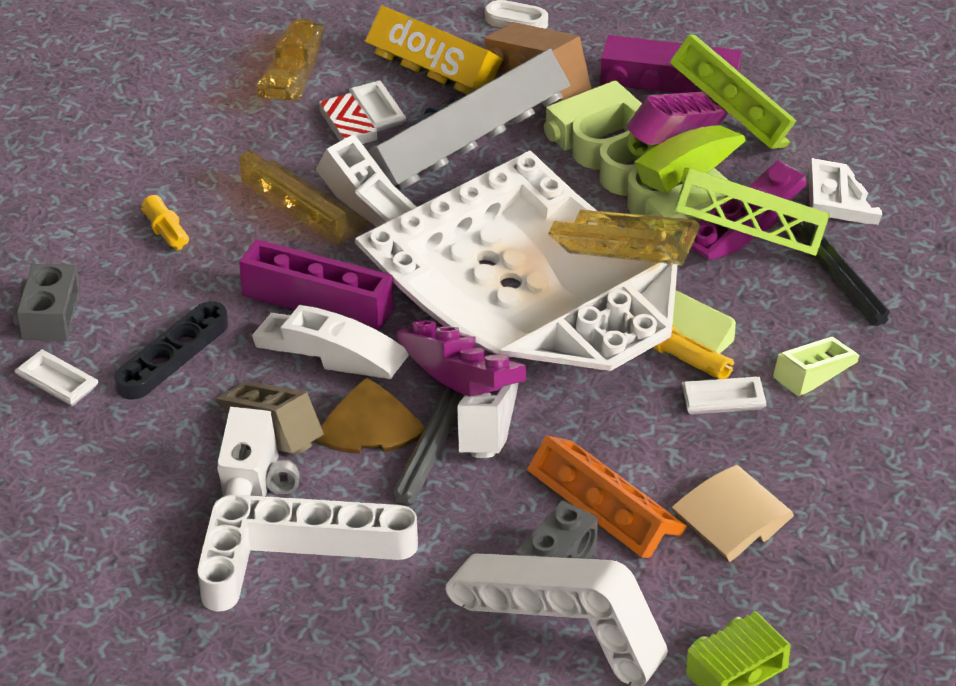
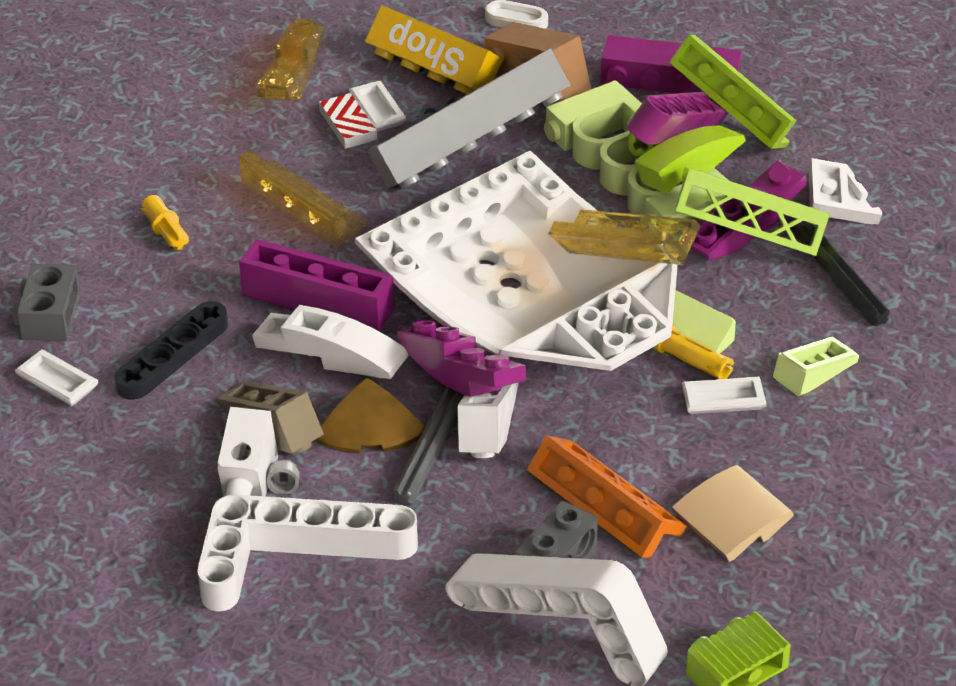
(347, 168): white slope -> none
(383, 198): white tile -> none

